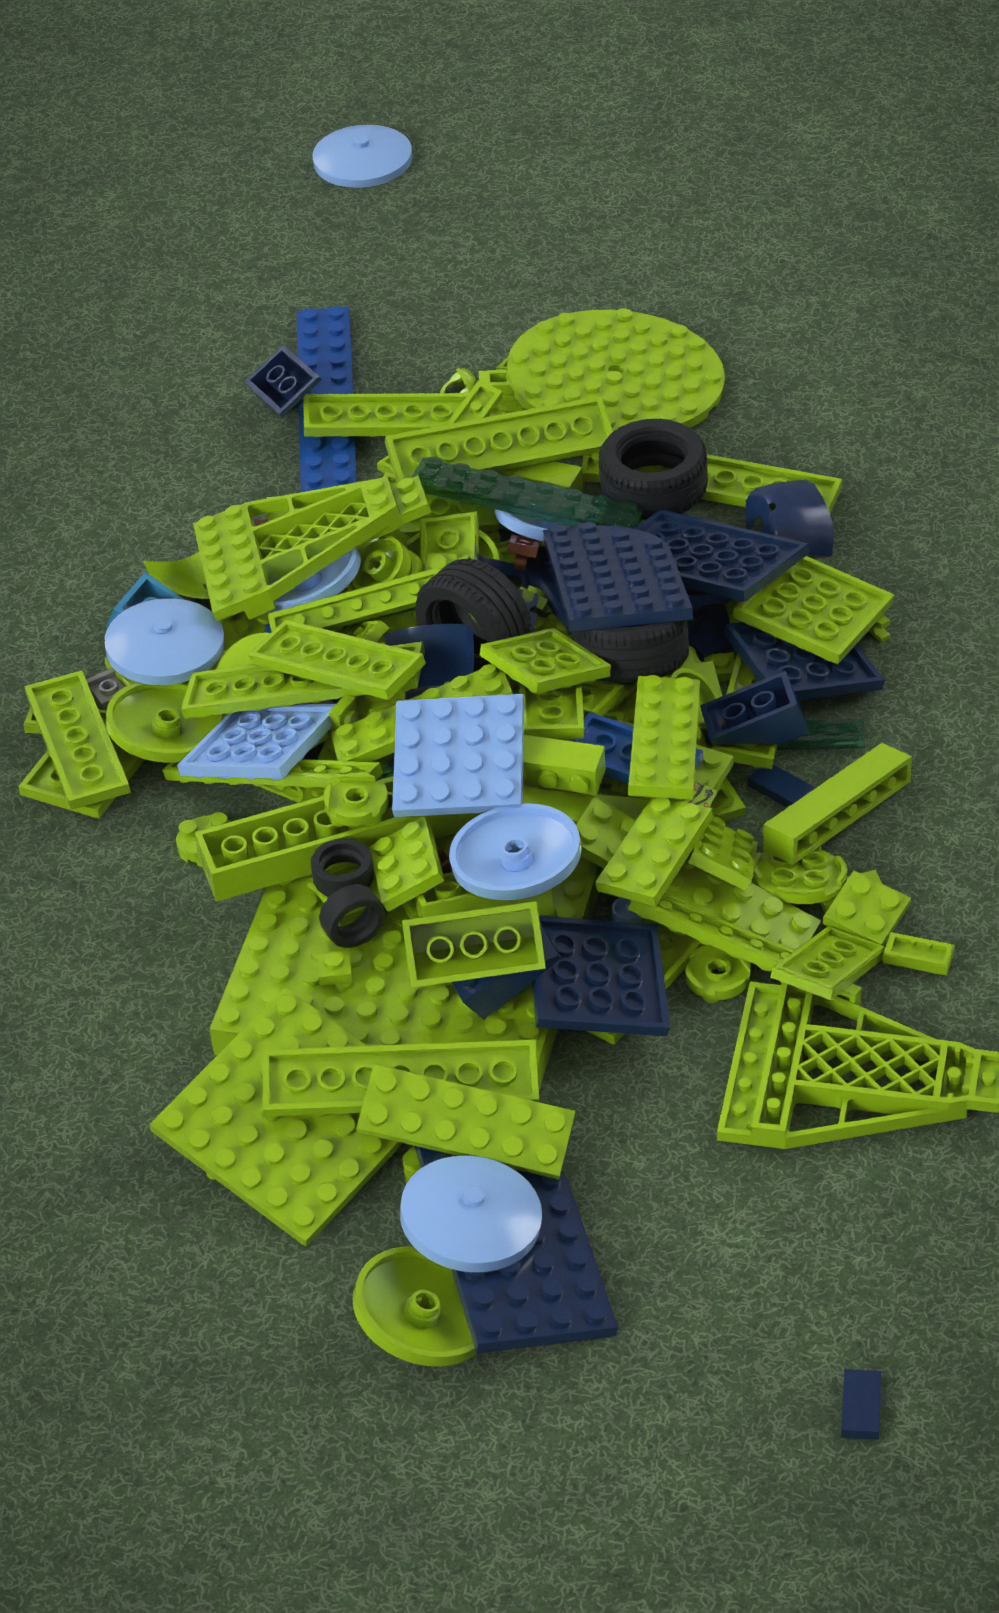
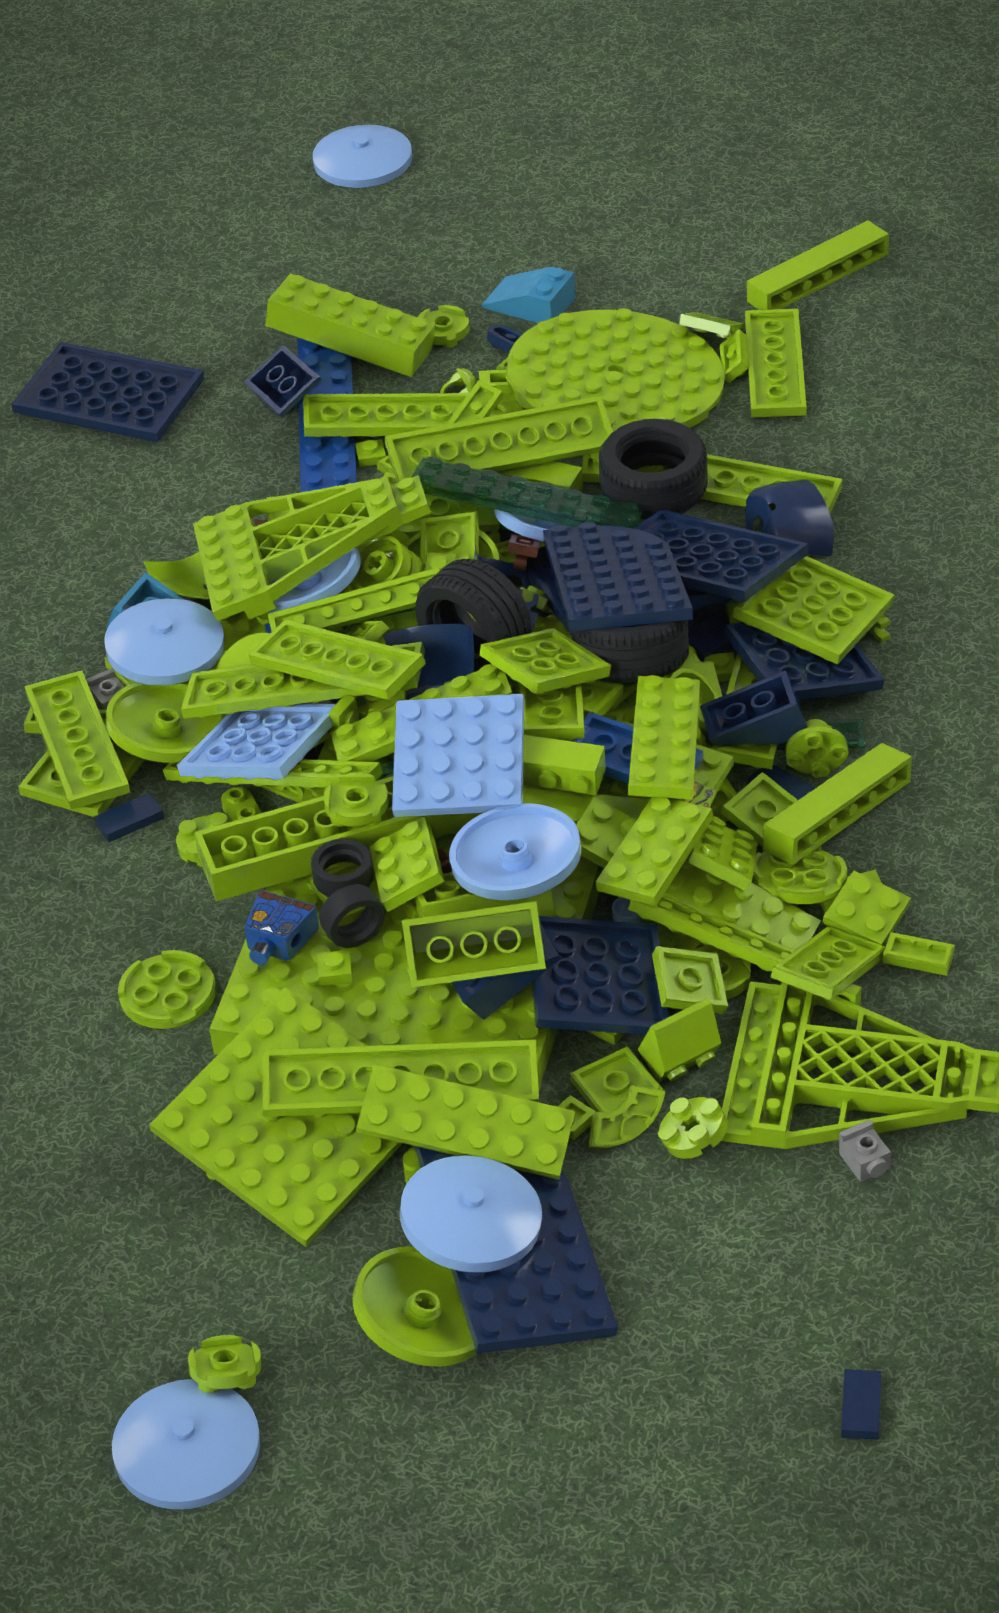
(108, 391): none -> dark blue plate
(129, 817): none -> dark blue tile
(167, 989): none -> lime tile
(185, 1445): none -> light blue dish
(224, 1363): none -> lime plate
(239, 804): none -> lime plate
(279, 927): none -> blue torso
(350, 324): none -> lime brick
(370, 452): none -> lime plate
(450, 324): none -> lime plate
(502, 337): none -> dark blue plate
(533, 294): none -> dark azure slope
(582, 1118): none -> lime plate
(607, 1080): none -> lime plate
(627, 1120): none -> lime tile
(681, 1042): none -> lime slope
(685, 1113): none -> lime plate
(688, 978): none -> lime plate
(705, 323): none -> lime plate
(734, 356): none -> lime plate
(756, 805): none -> lime plate
(775, 363): none -> lime plate
(816, 749): none -> lime plate
(818, 267): none -> lime brick
(864, 1151): none -> light grey brick

